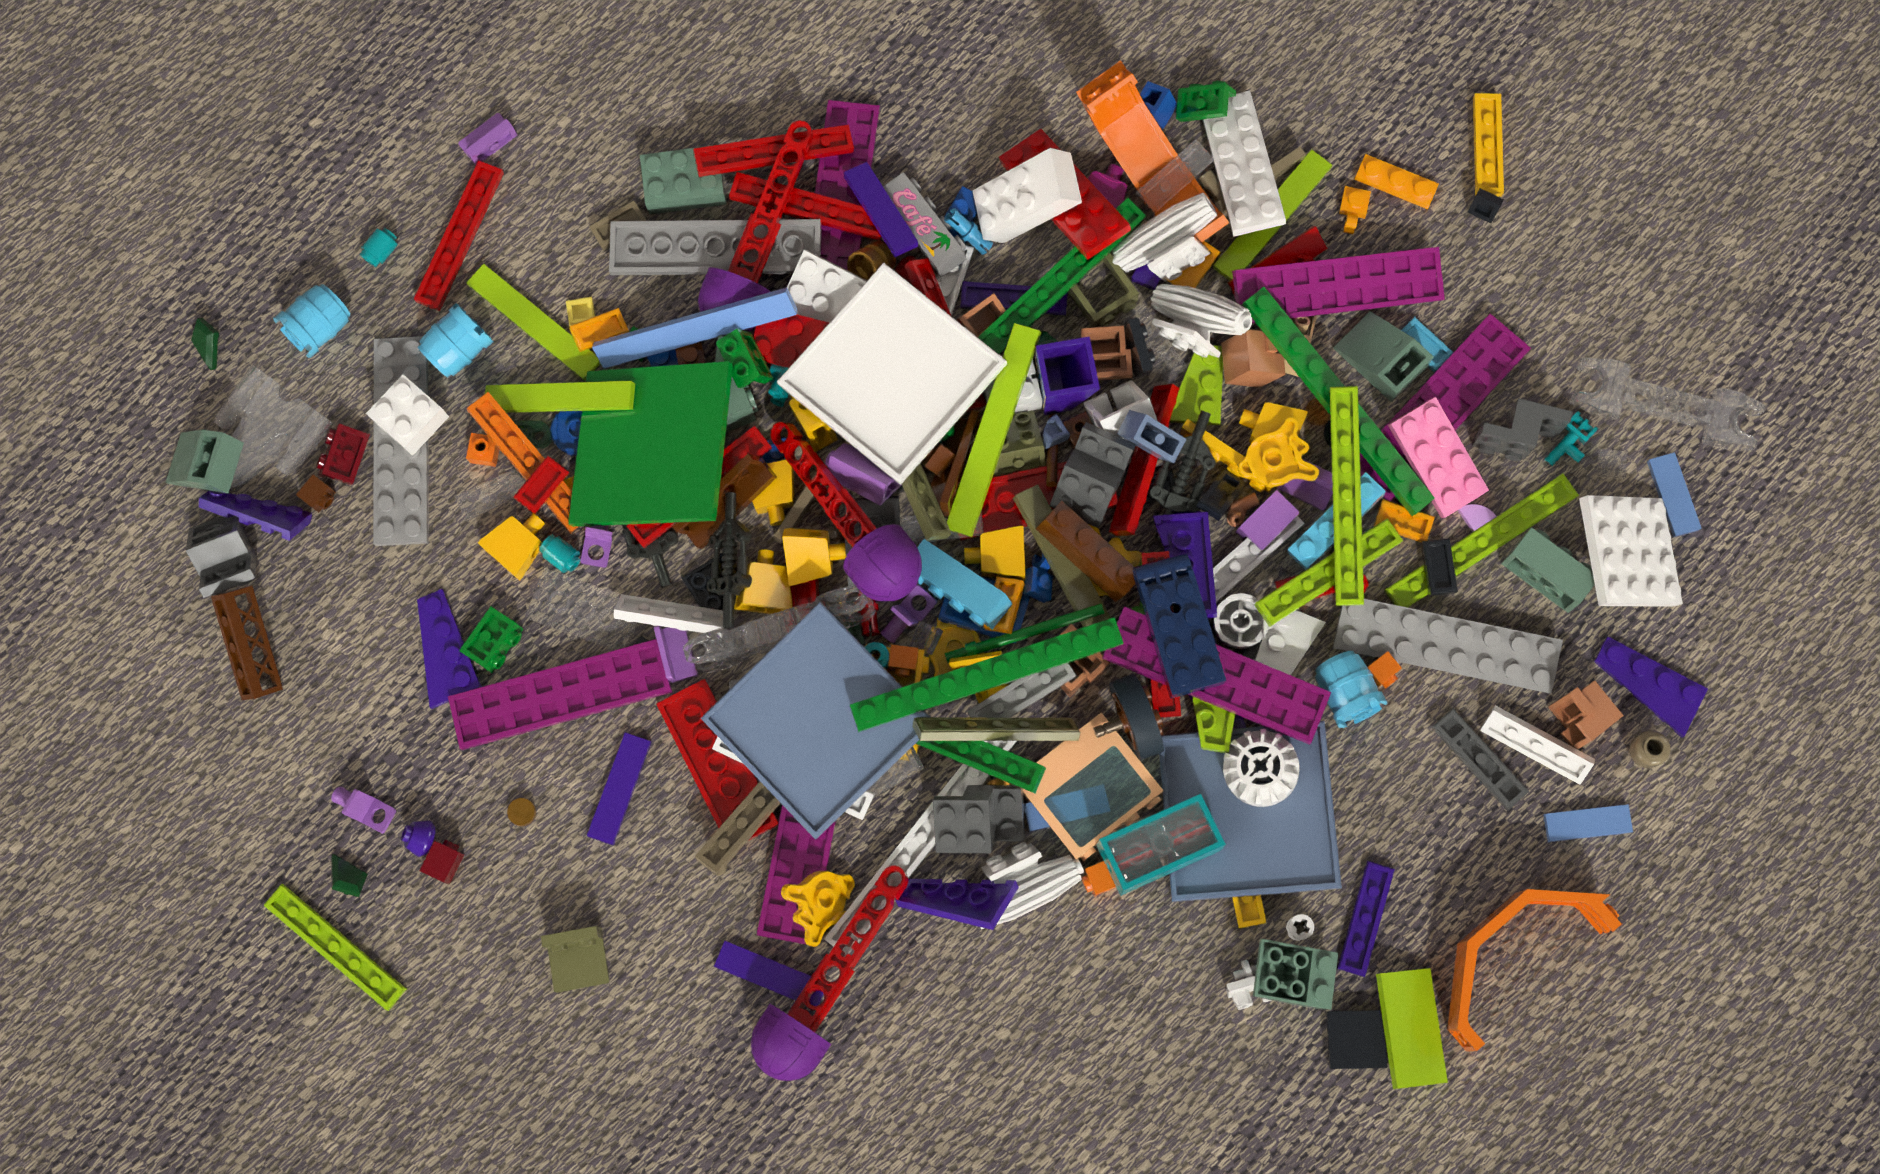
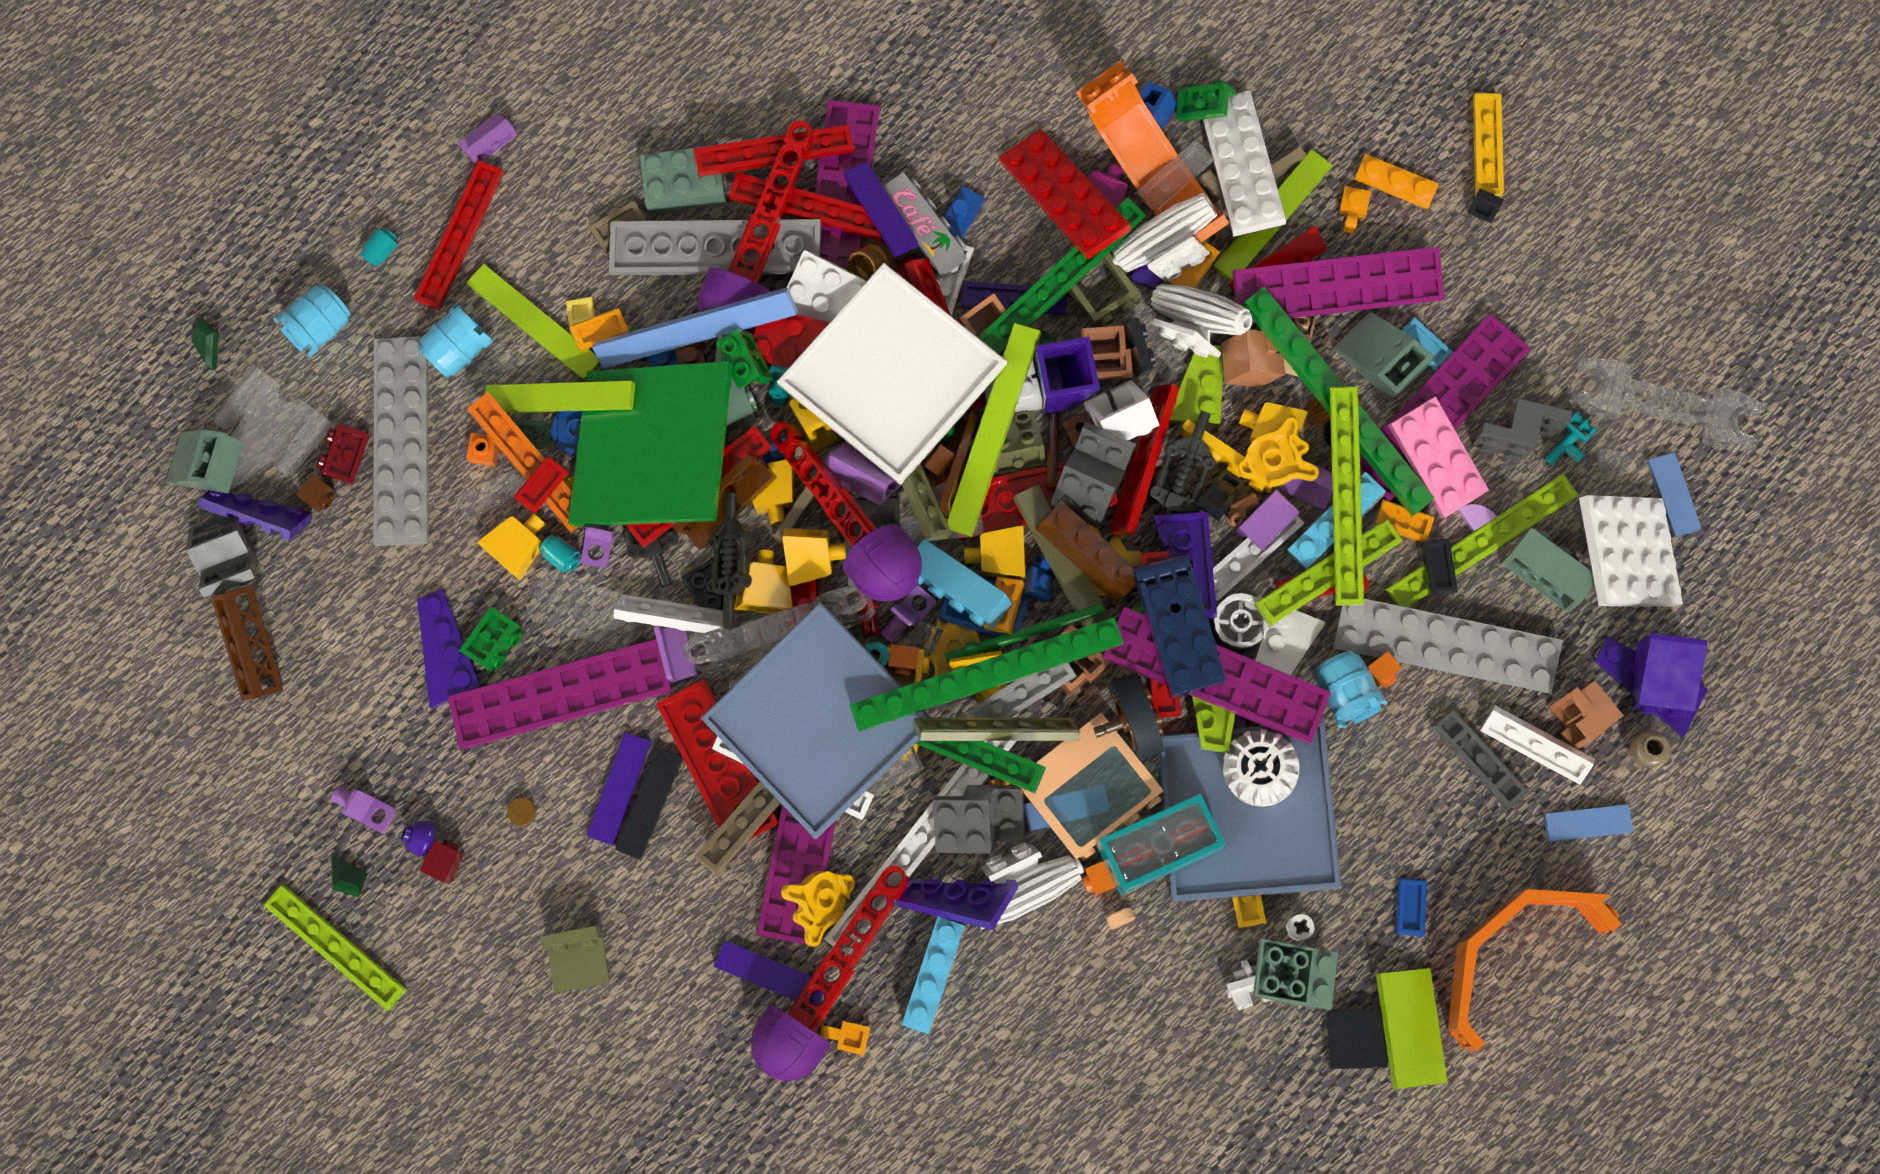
(407, 414): white brick -> none
(649, 803): none -> black tile
(850, 1037): none -> light orange plate
(933, 975): none -> medium azure brick
(968, 231): dark azure pin -> none
(1027, 195): white brick -> none
(1054, 432): sand blue tile -> none
(1120, 918): none -> light nougat tile
(1151, 436): sand blue brick -> none
(1365, 918): dark purple tile -> none
(1411, 907): none -> blue tile
(1668, 674): none -> dark purple slope

